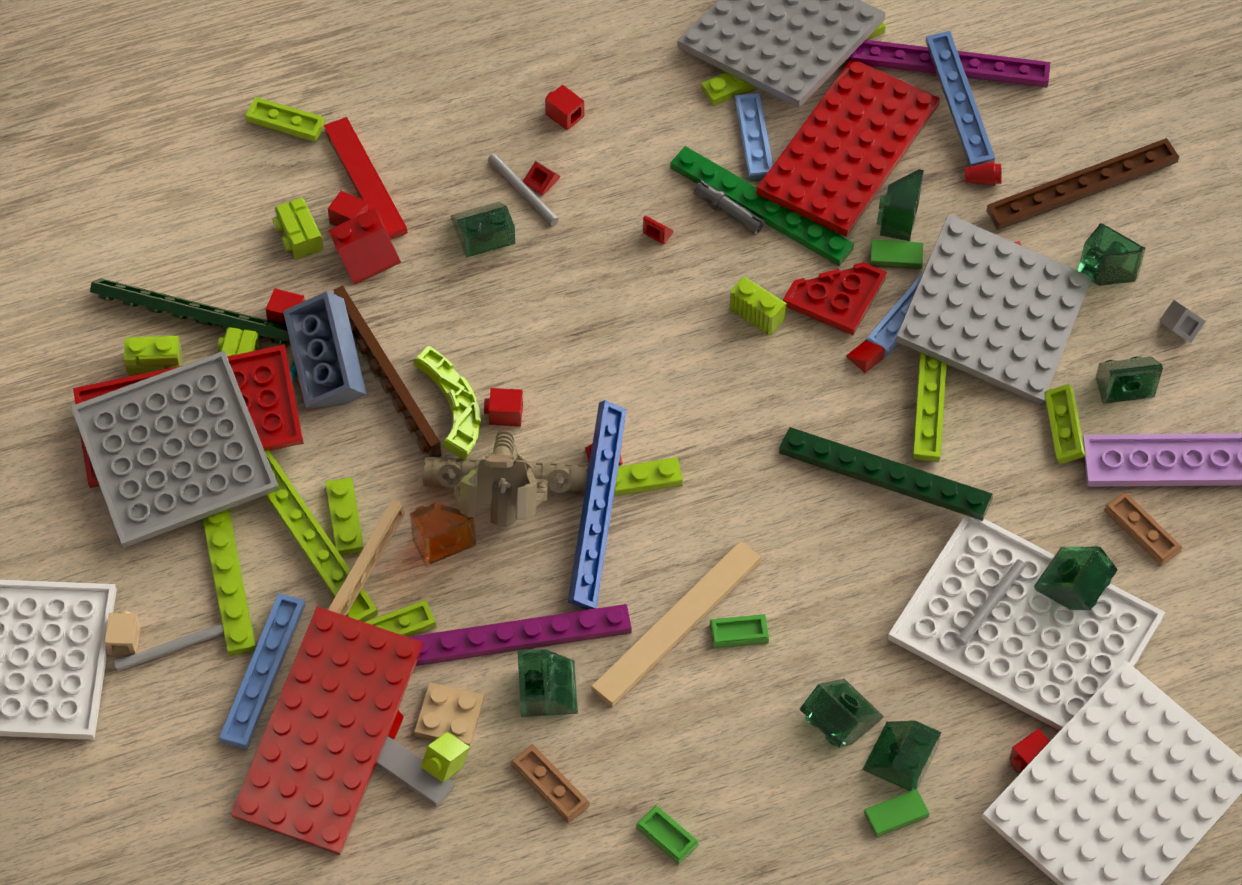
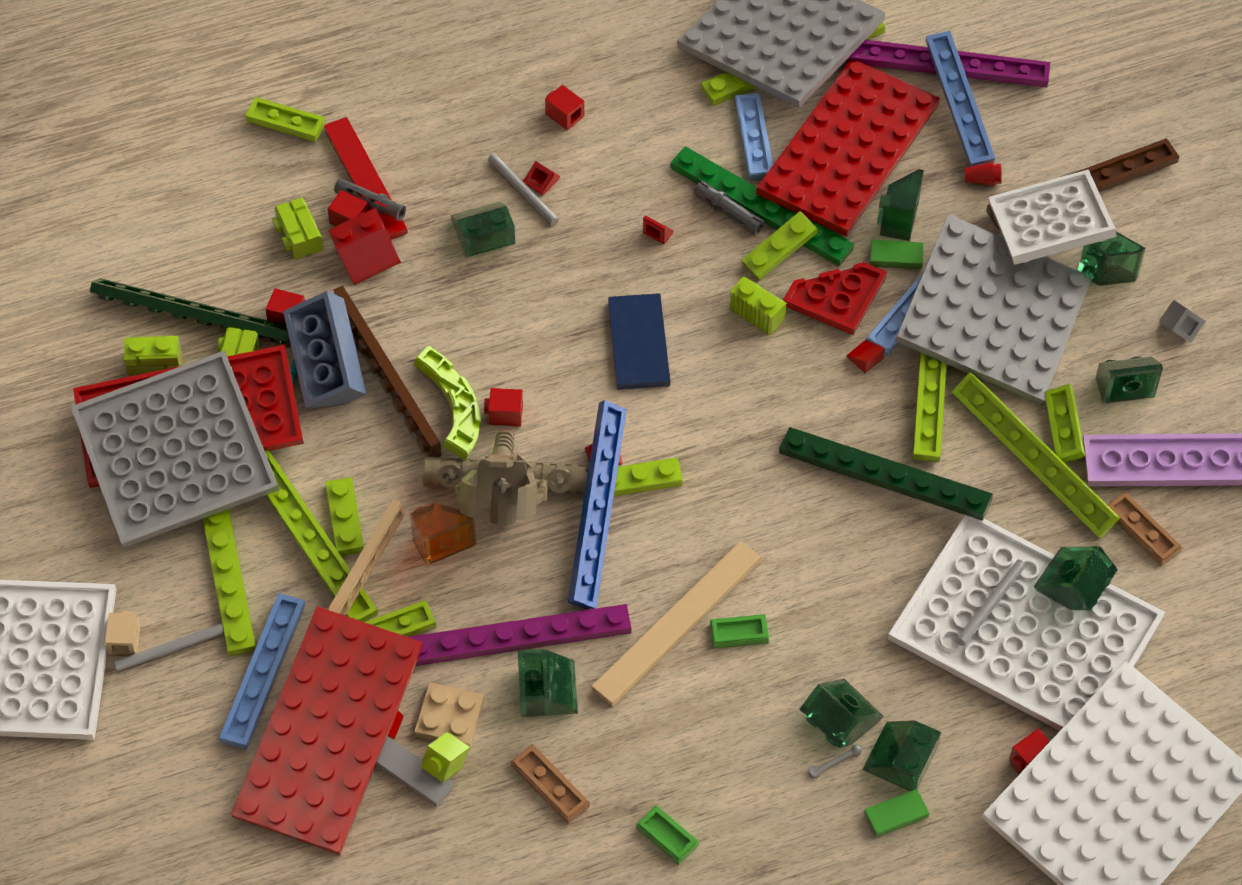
(393, 209): none -> dark grey pin
(639, 341): none -> dark blue tile
(779, 246): none -> lime plate
(814, 771): none -> light grey hinge
(1036, 455): none -> lime plate
(1052, 217): none -> white plate

